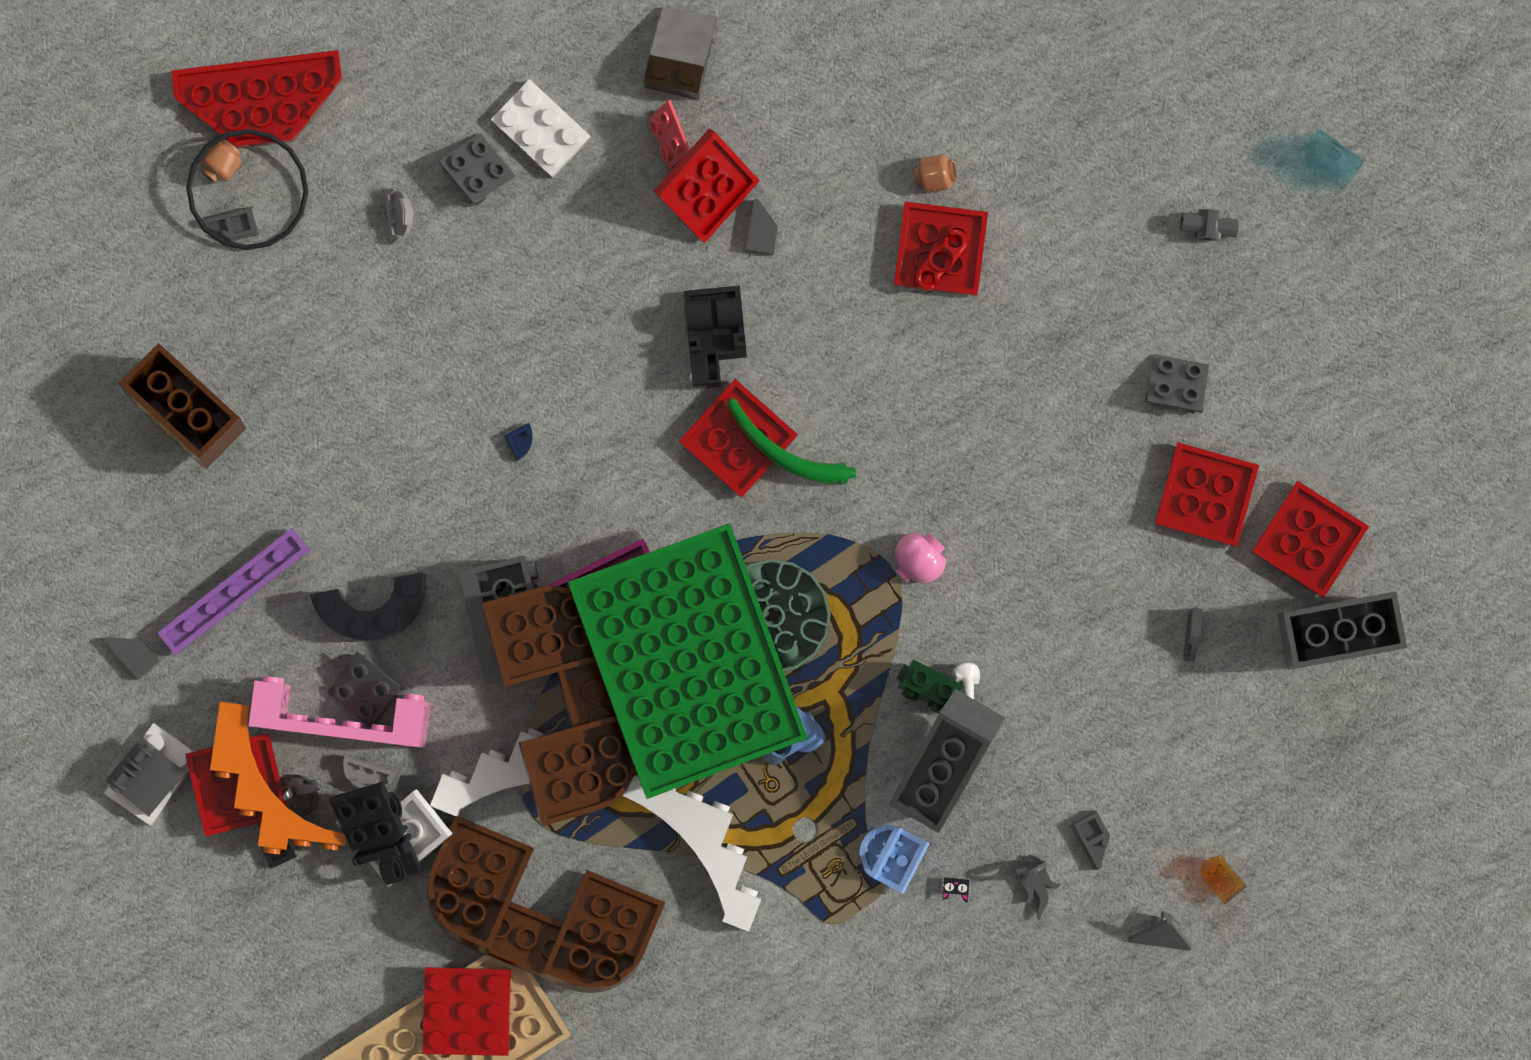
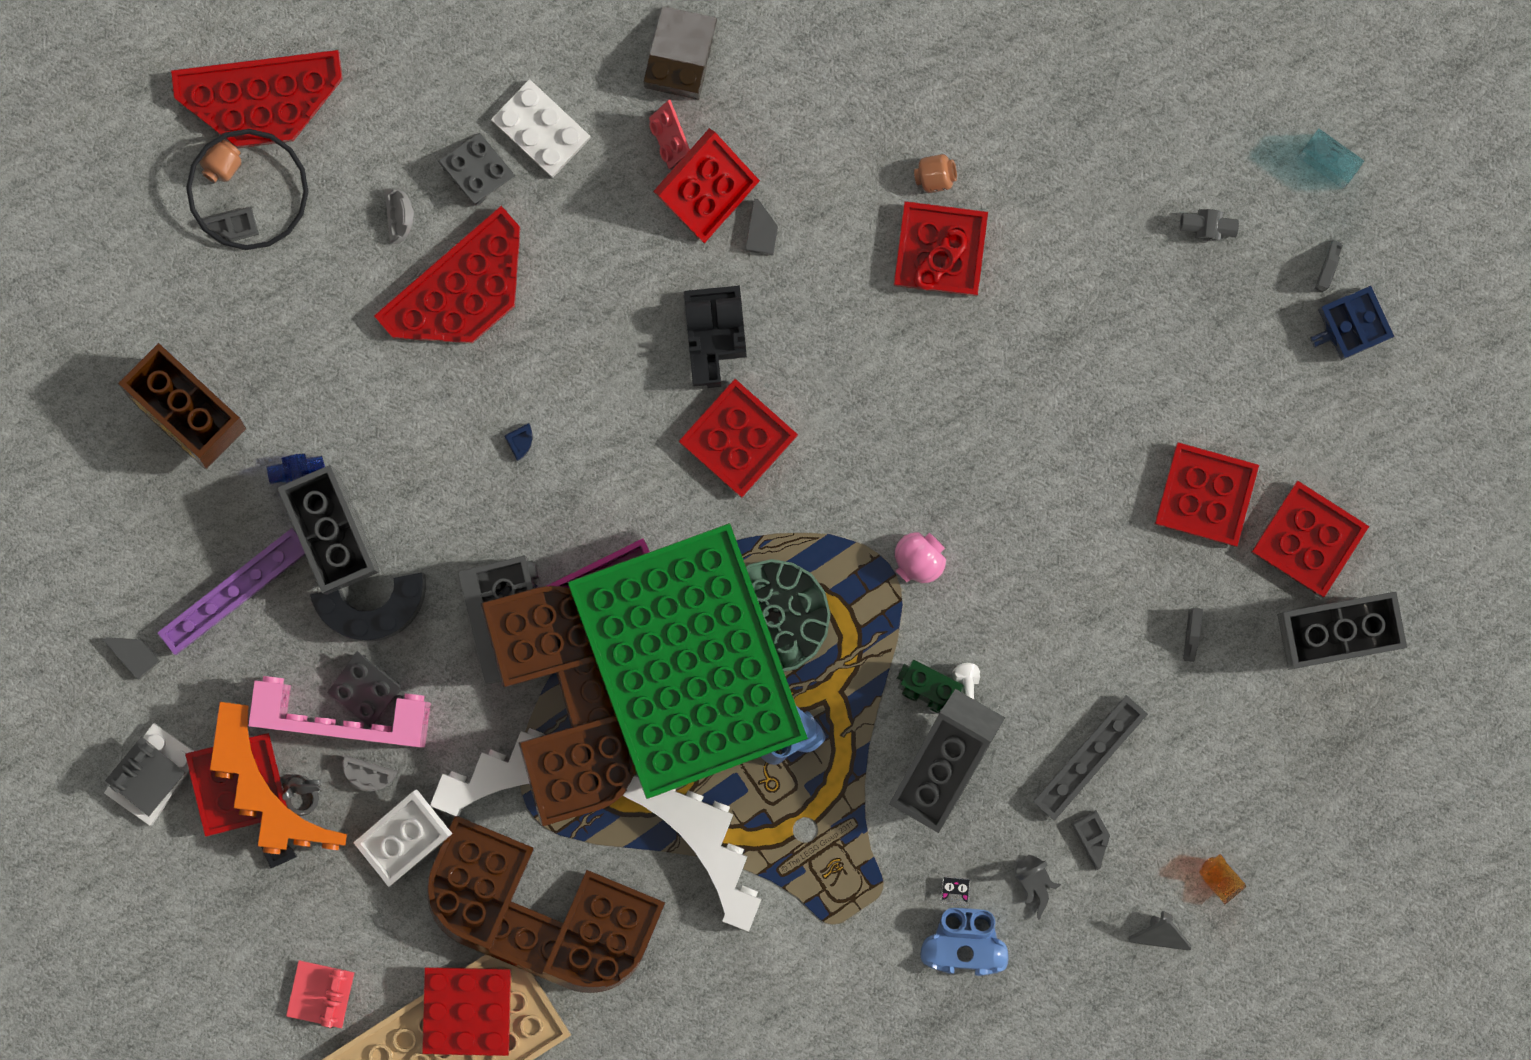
(294, 467): none -> clear blue axle
(320, 994): none -> coral hinge
(329, 529): none -> dark grey brick
(374, 826): black plate -> none
(463, 289): none -> red plate
(813, 471): green animal -> none
(892, 855): light blue slope -> none
(941, 949): none -> medium blue piece
(1090, 757): none -> dark grey plate
(1177, 384): dark grey hinge -> none
(1329, 266): none -> dark grey tile
(1353, 323): none -> dark blue plate

